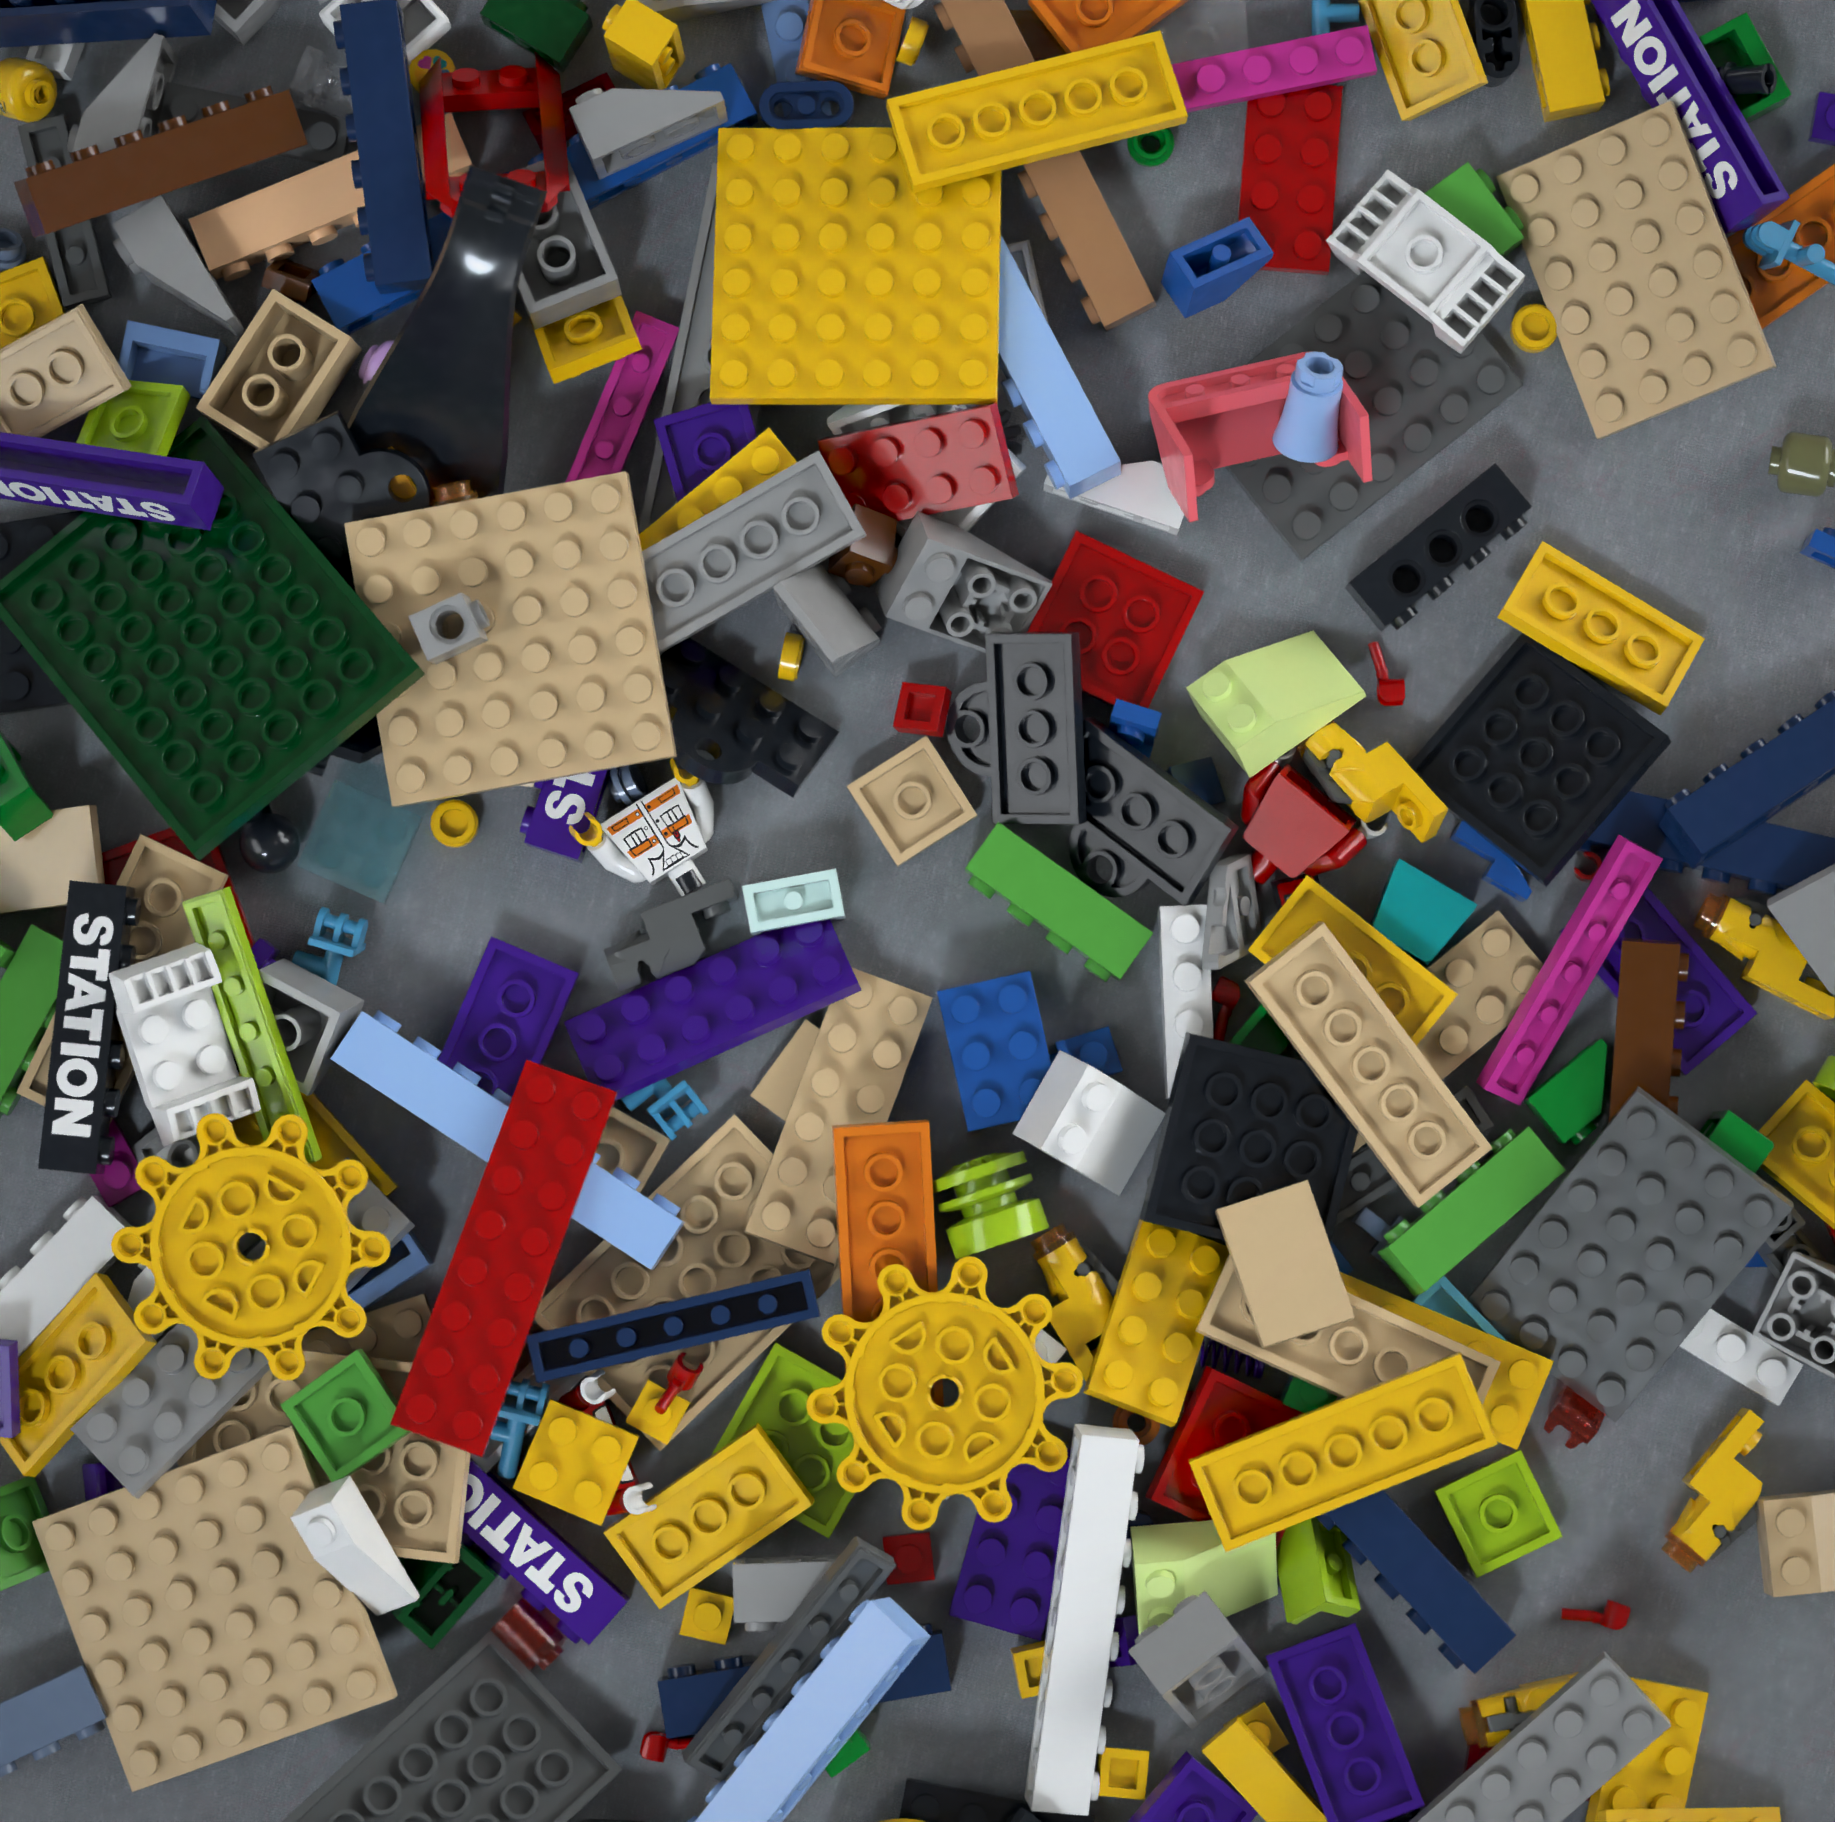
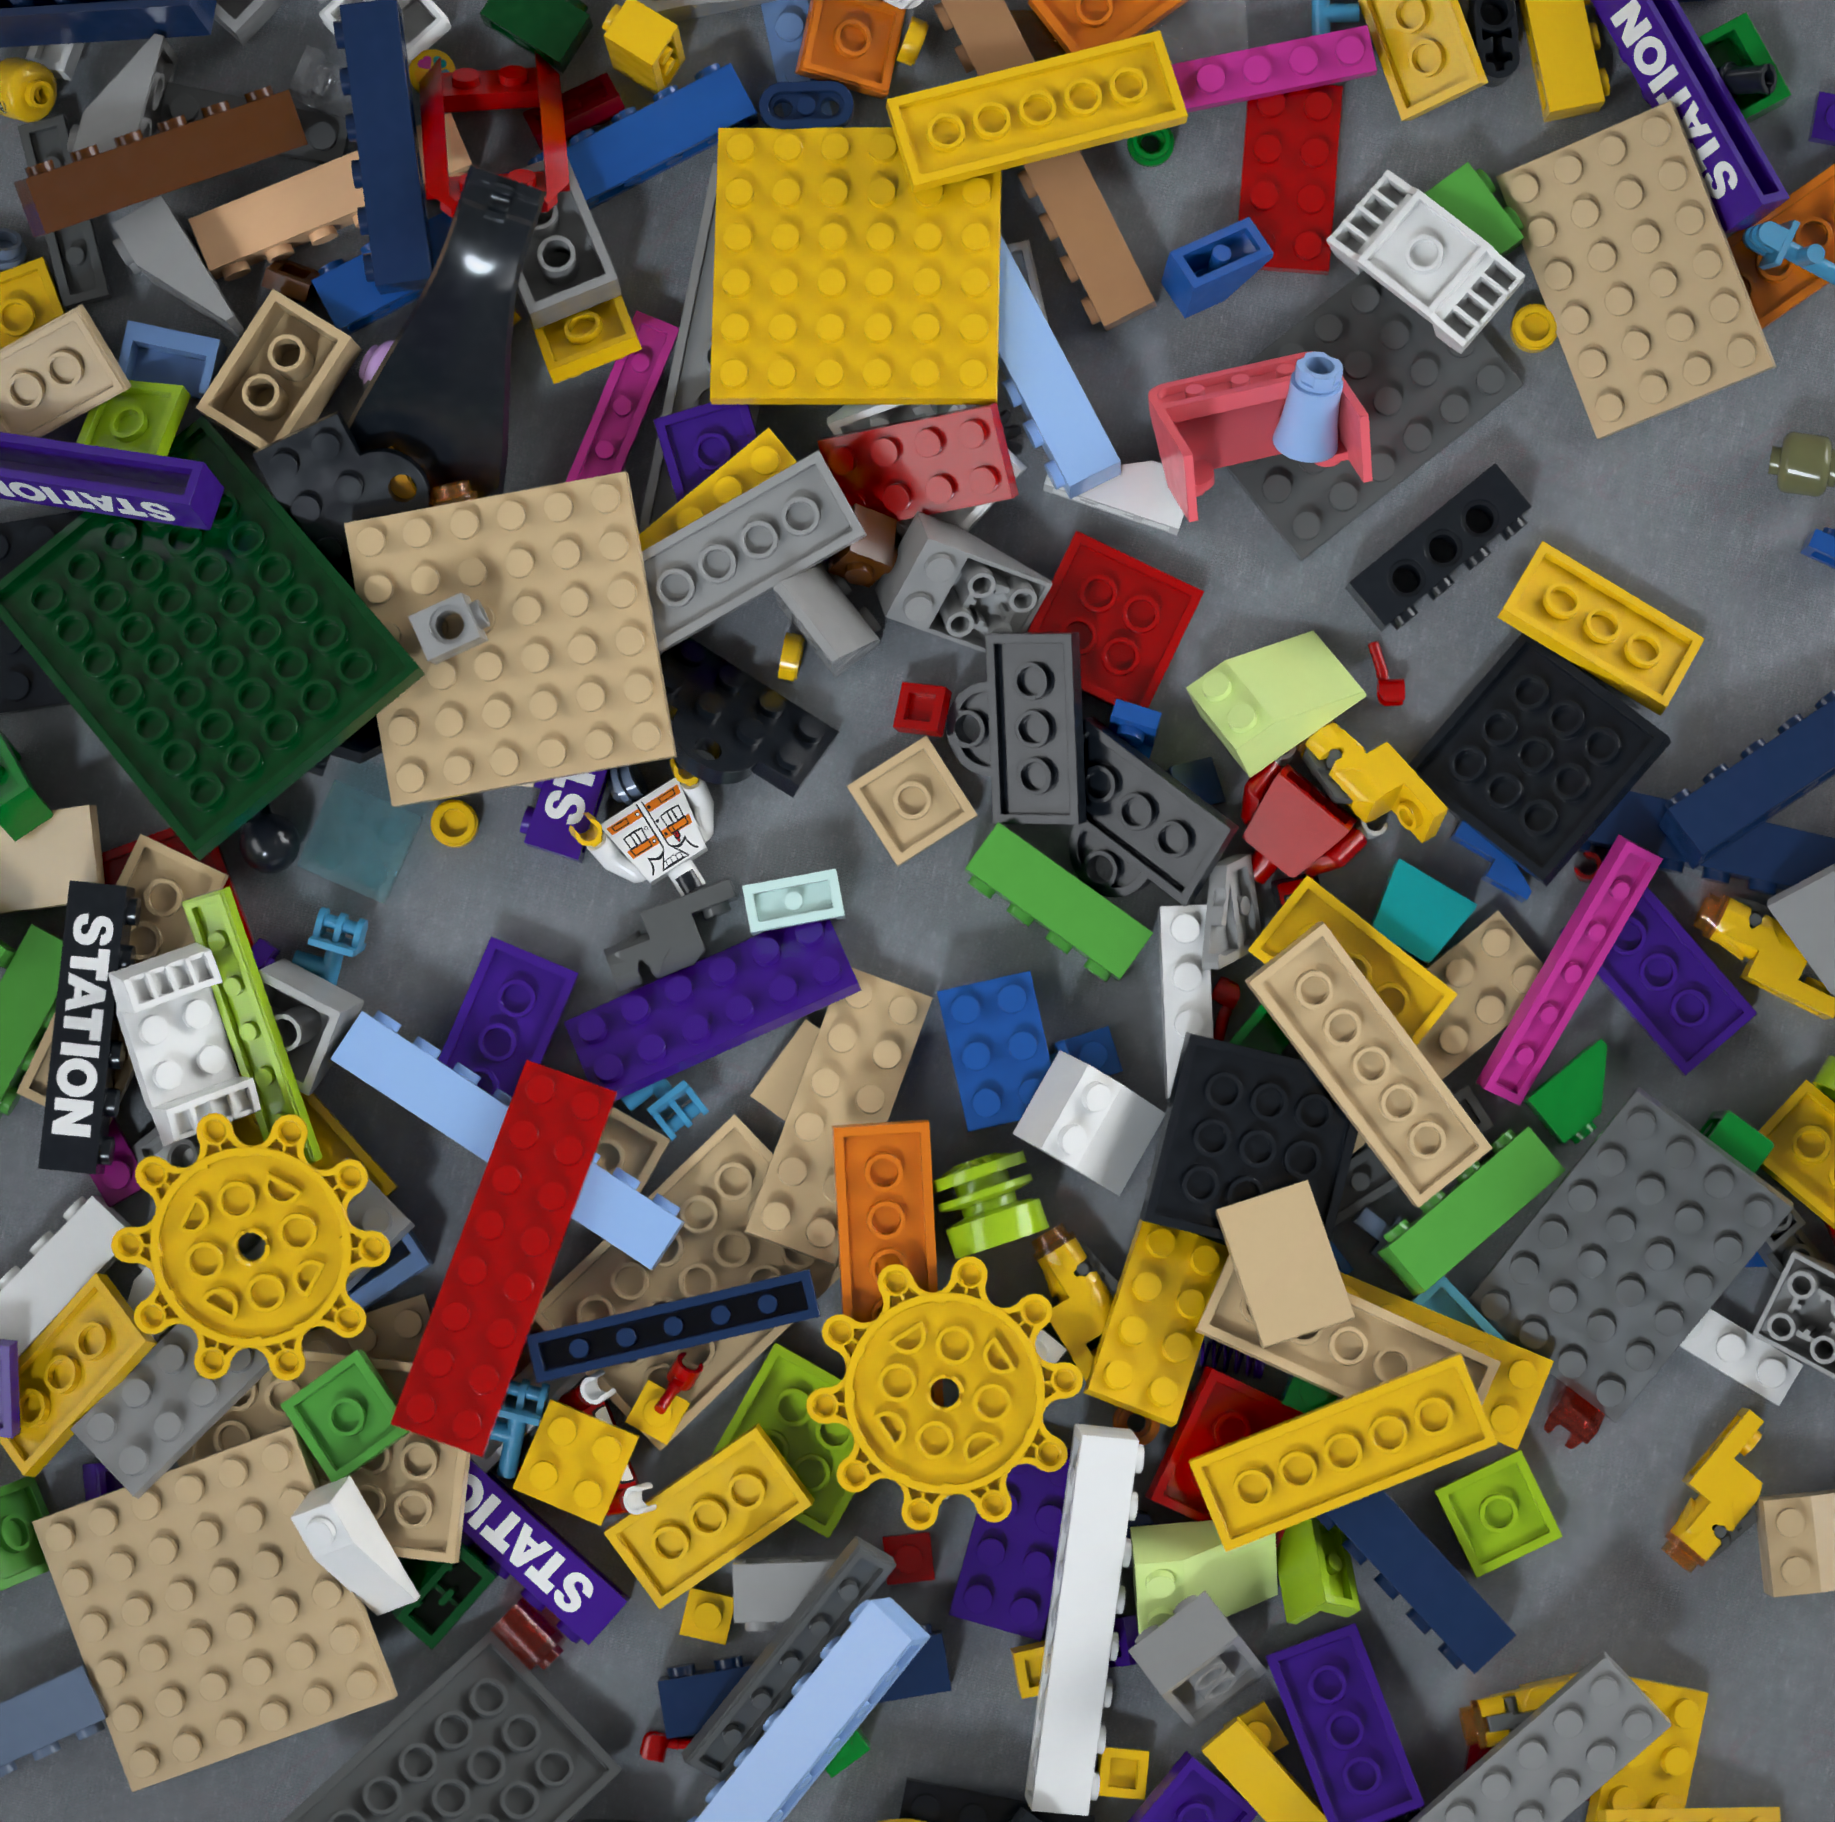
(635, 124): light grey slope -> none
(1613, 1617): red hand -> none
(1647, 1021): reddish brown brick -> none

